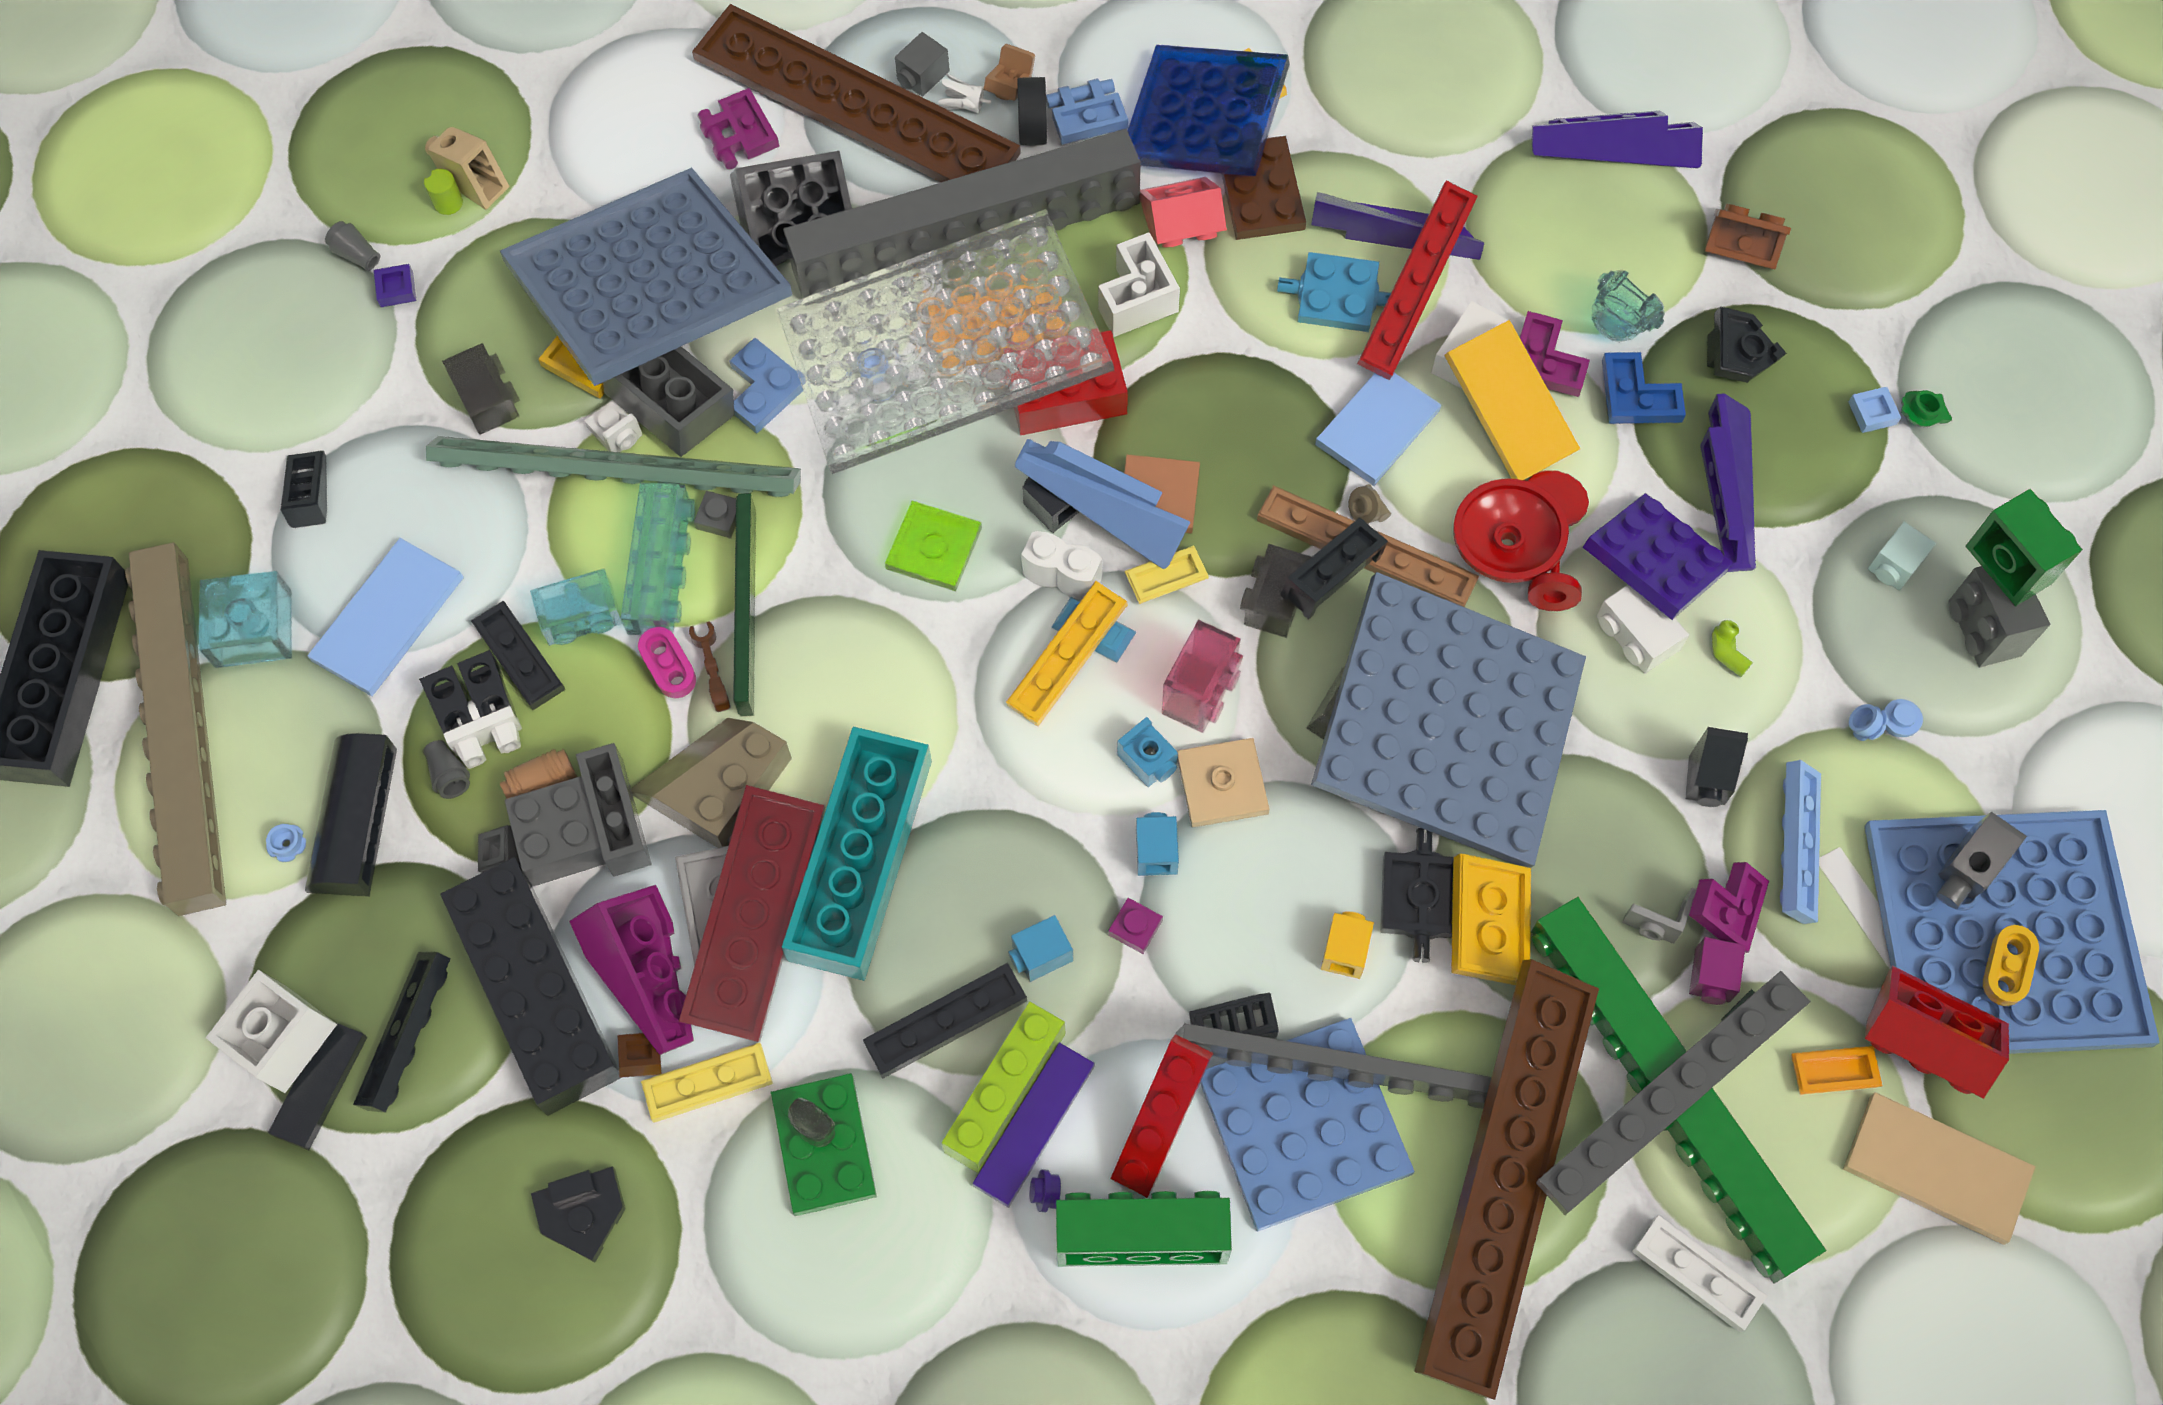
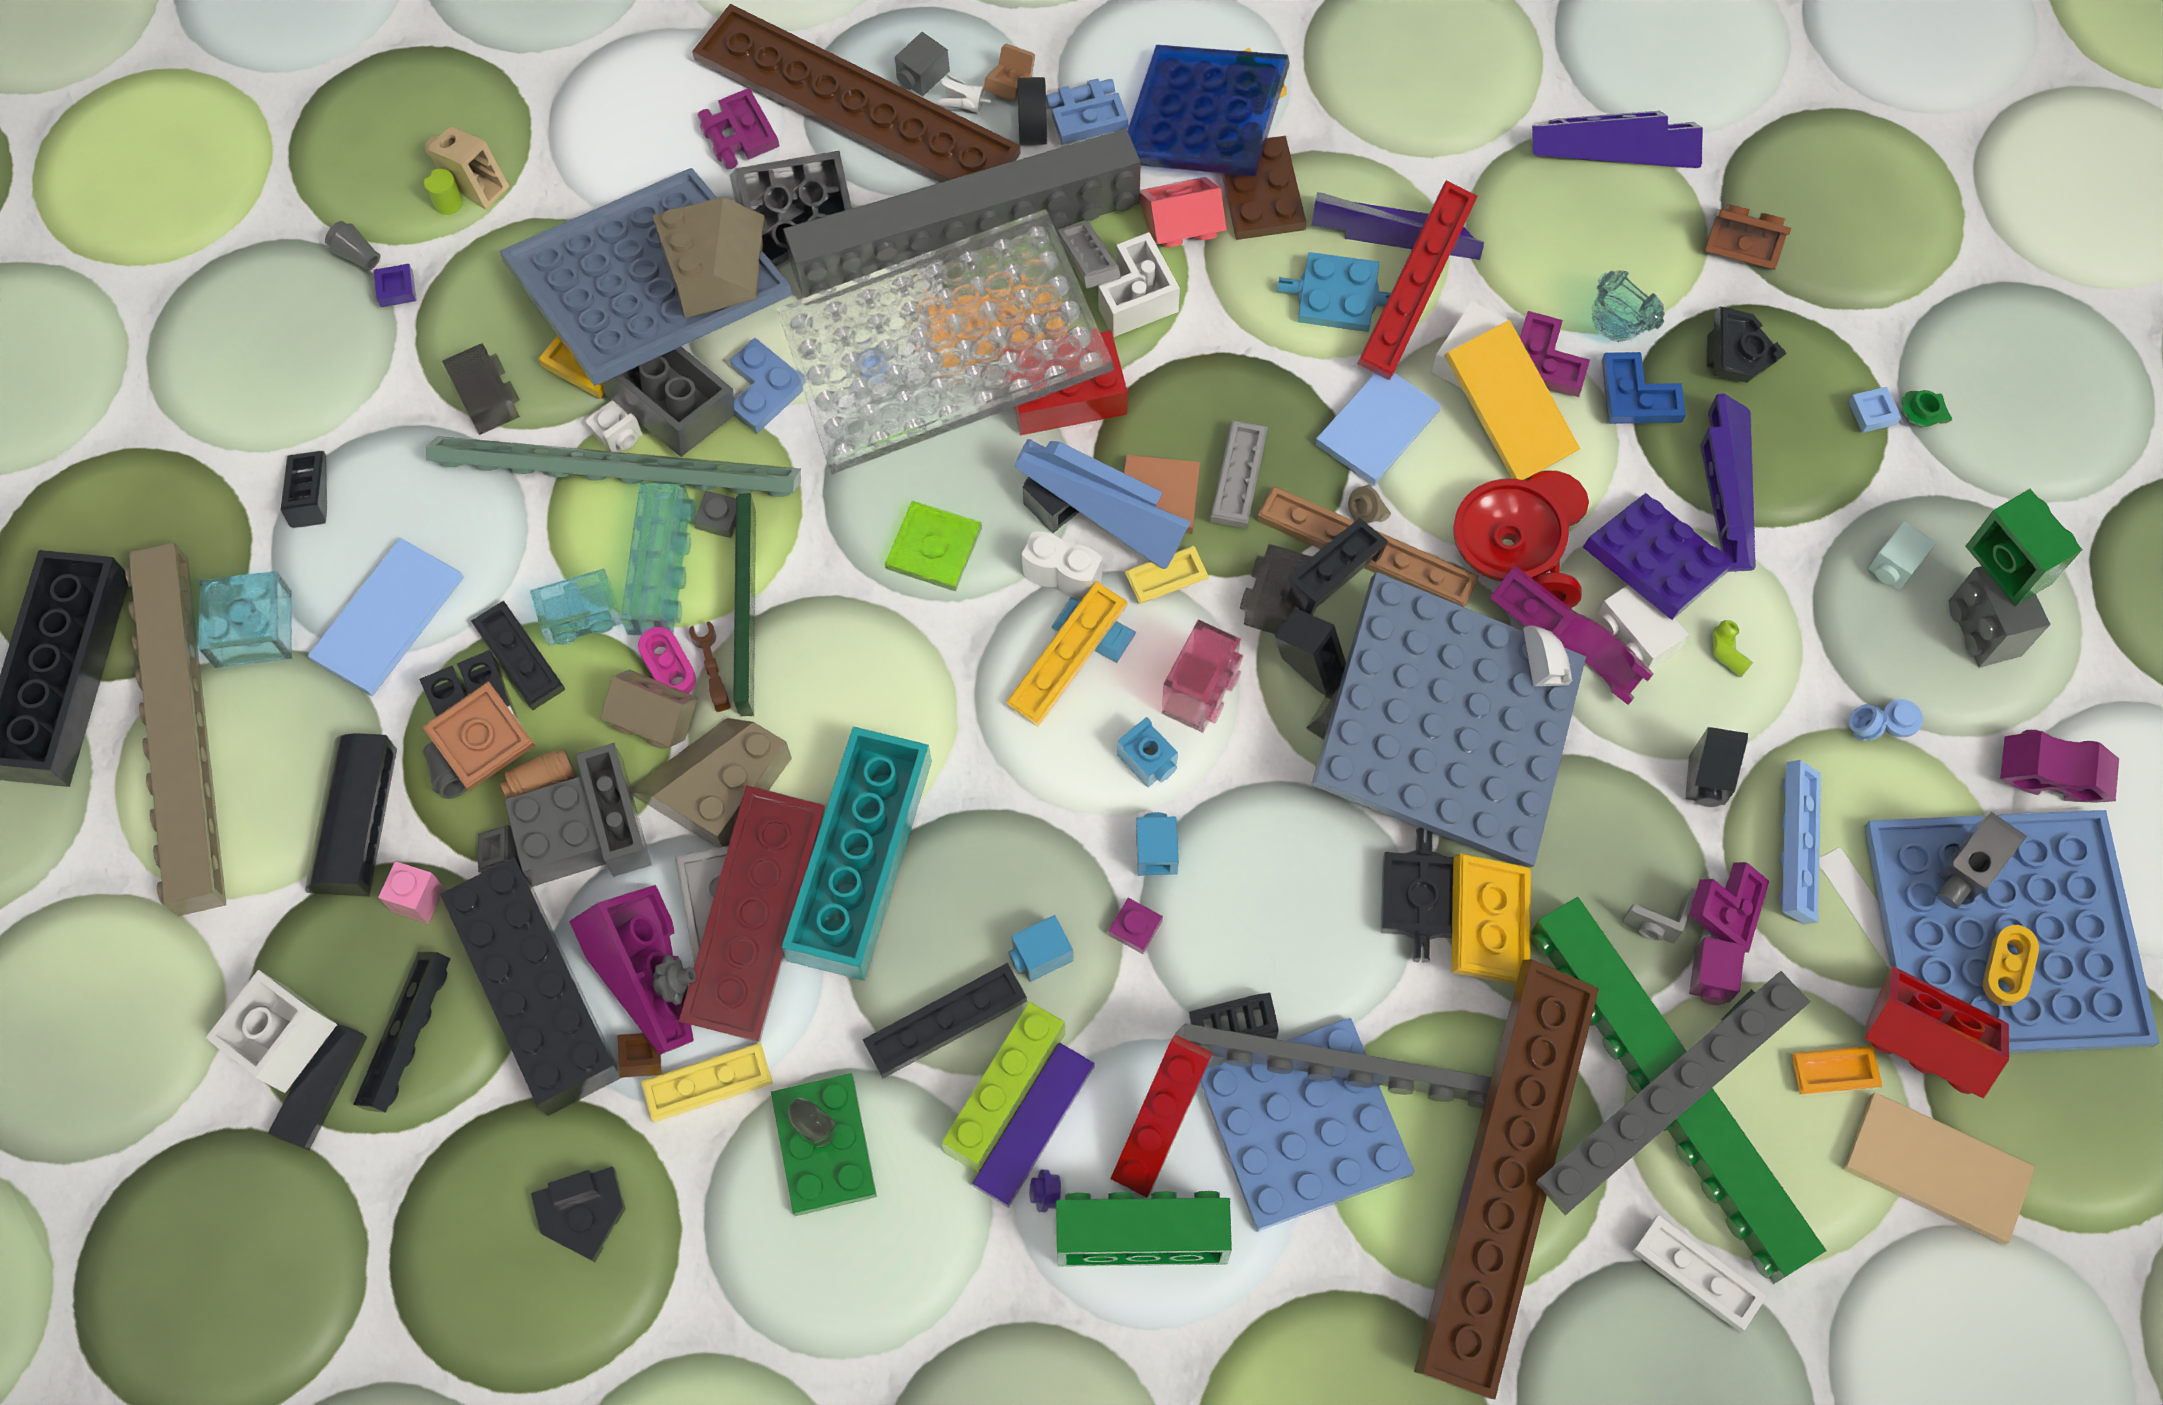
(279, 835): light blue plate -> none
(411, 892): none -> bright pink brick
(478, 736): none -> nougat tile
(648, 709): none -> dark tan brick
(672, 979): none -> dark grey plant
(712, 253): none -> dark tan wedge
(1088, 255): none -> light grey plate
(1222, 782): tan plate -> none
(1239, 474): none -> light grey plate
(1311, 648): none -> black slope
(1347, 944): yellow brick -> none
(1546, 658): none -> white brick
(1603, 650): none -> magenta piece
(2078, 769): none -> magenta brick

